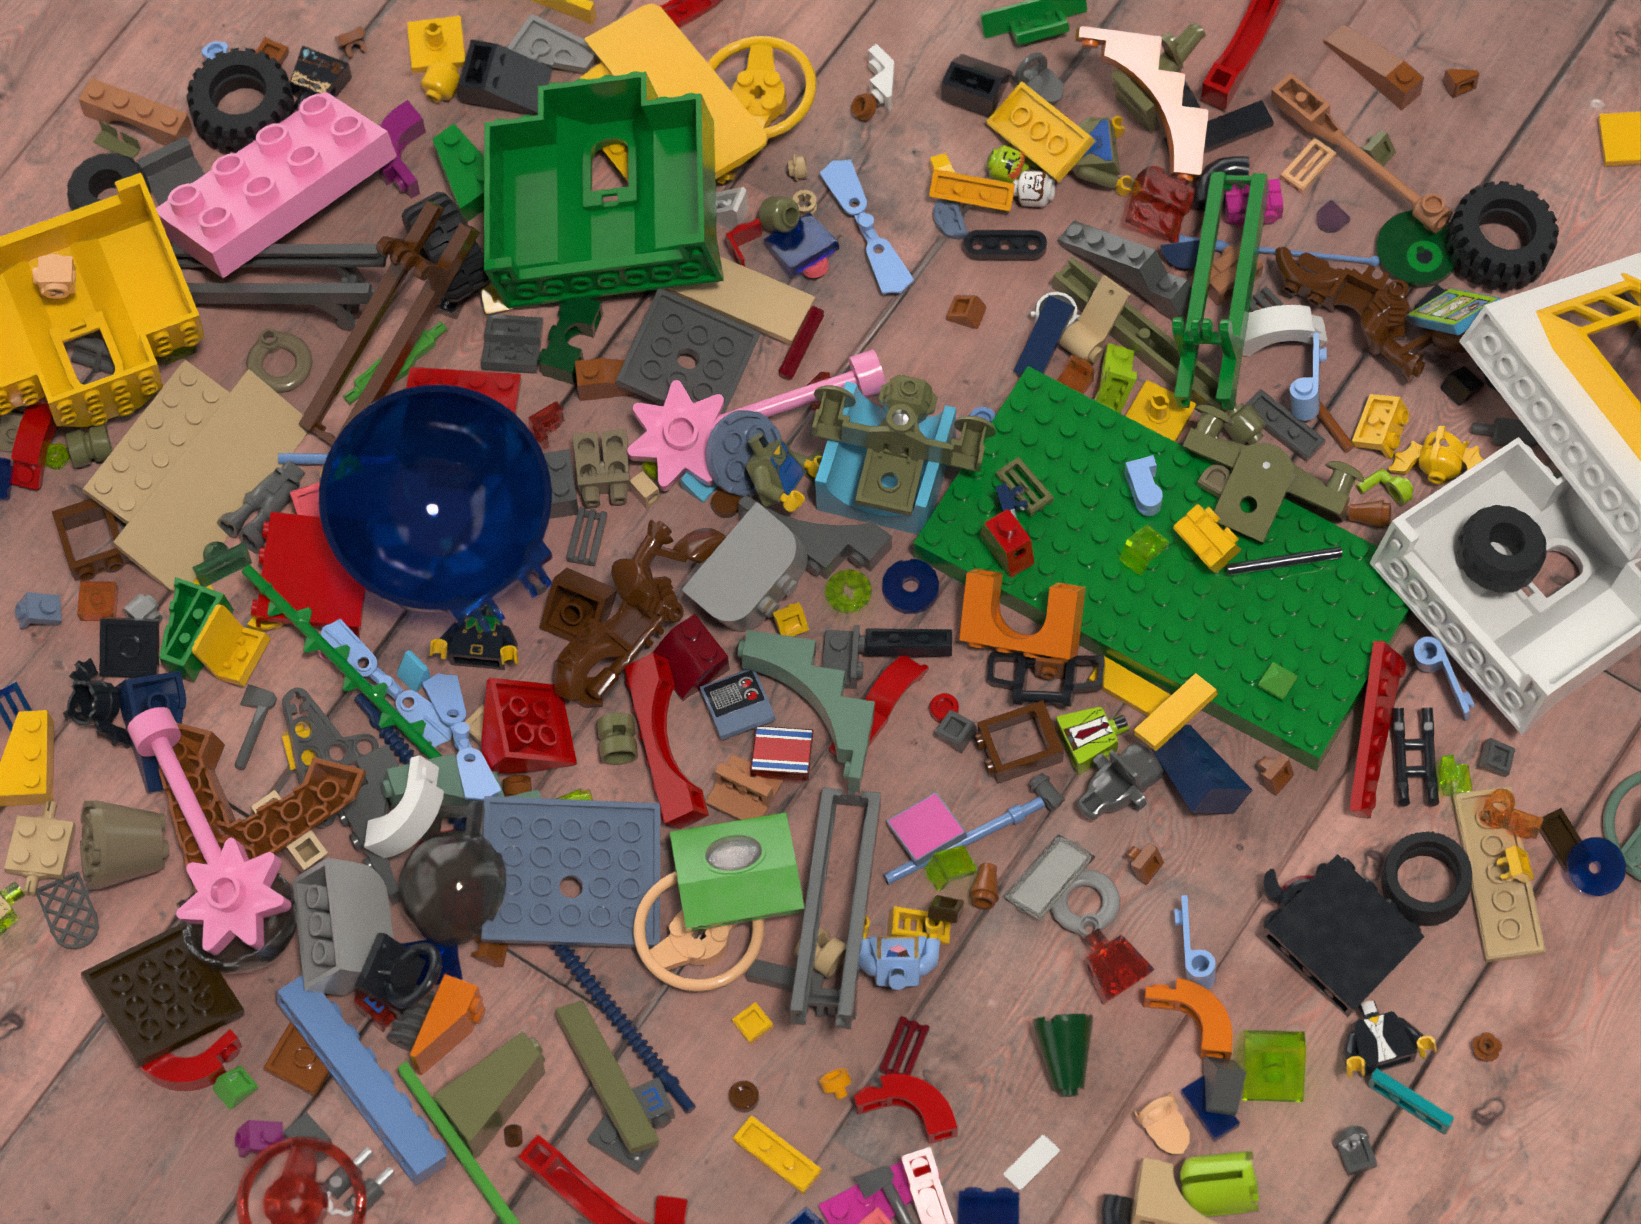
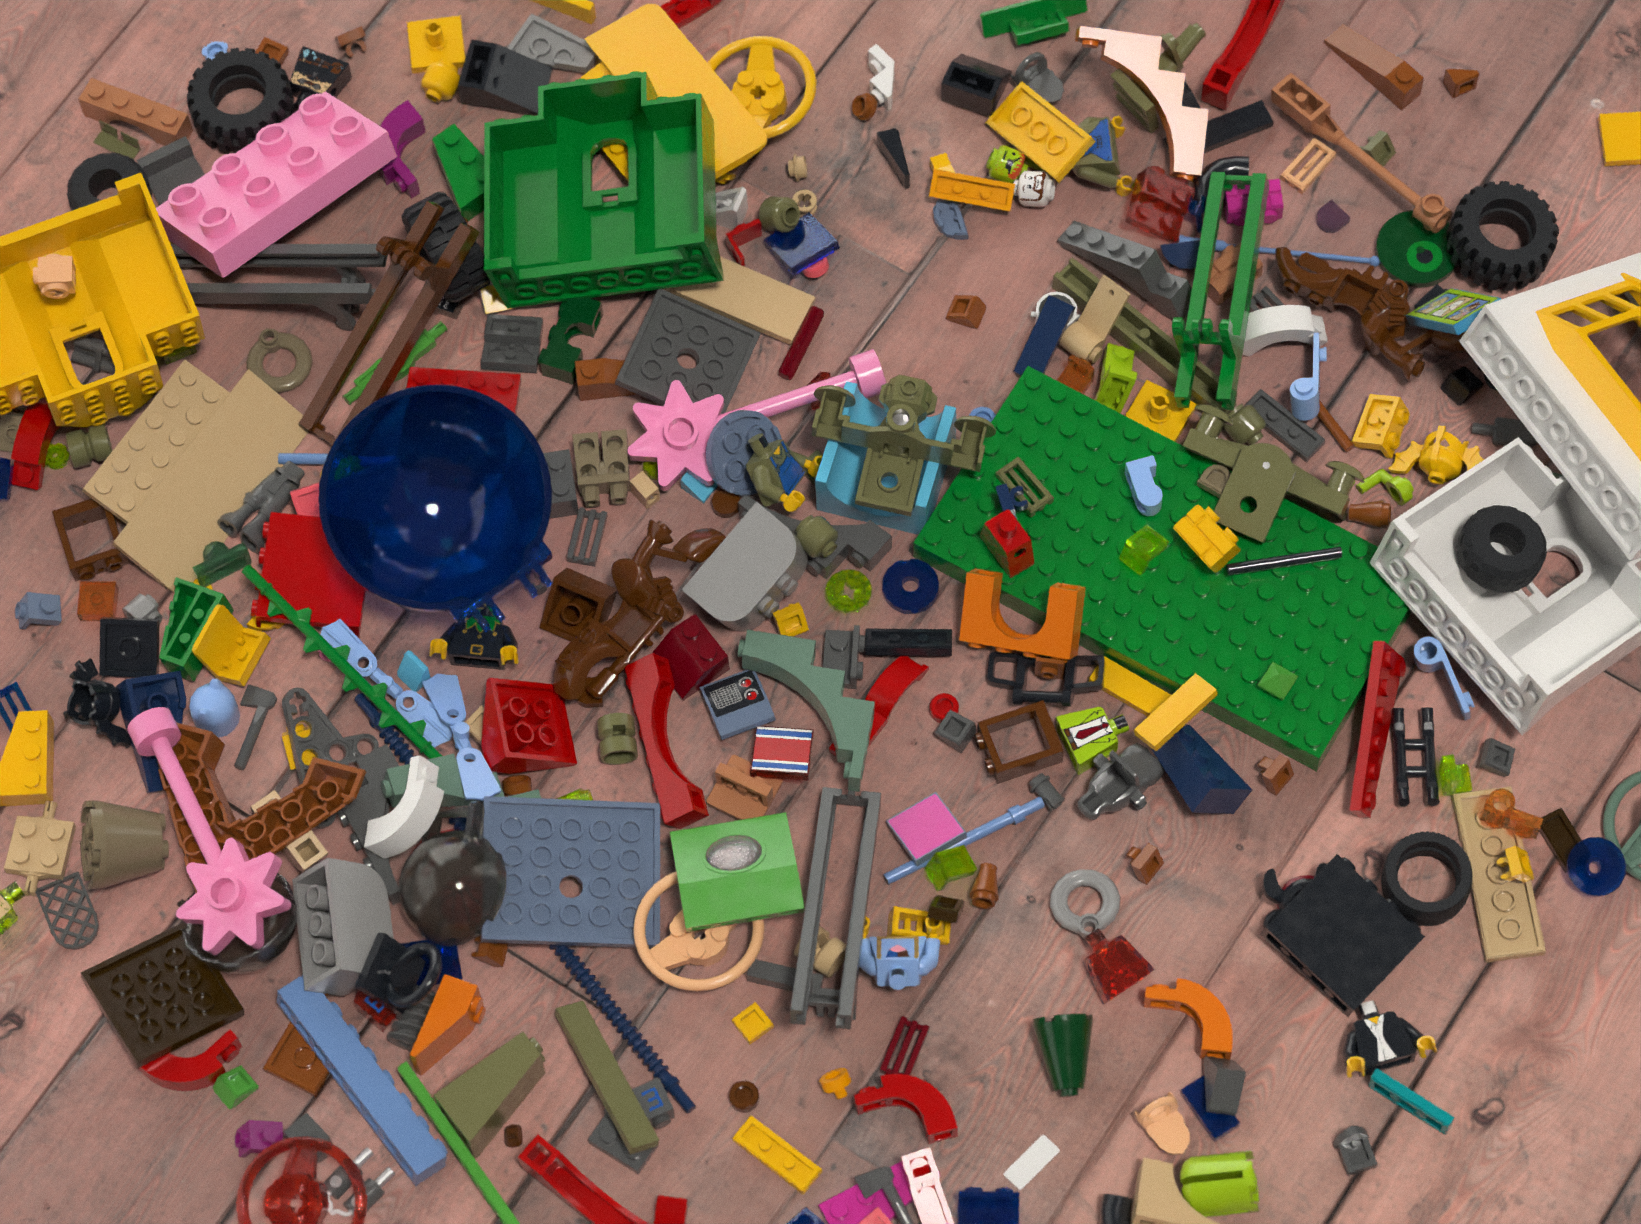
(214, 708): none -> light blue piece
(546, 420): clear red bracket -> none
(817, 536): none -> olive head
(846, 188): light blue piece -> none
(891, 148): none -> black slope
(1016, 239): black plate -> none
(1049, 876): clear smoke piece -> none
(1197, 209): none -> clear blue hand
(1198, 963): light blue door -> none
(1274, 1065): clear neon green slope -> none
(1486, 1054): dark orange plate -> none

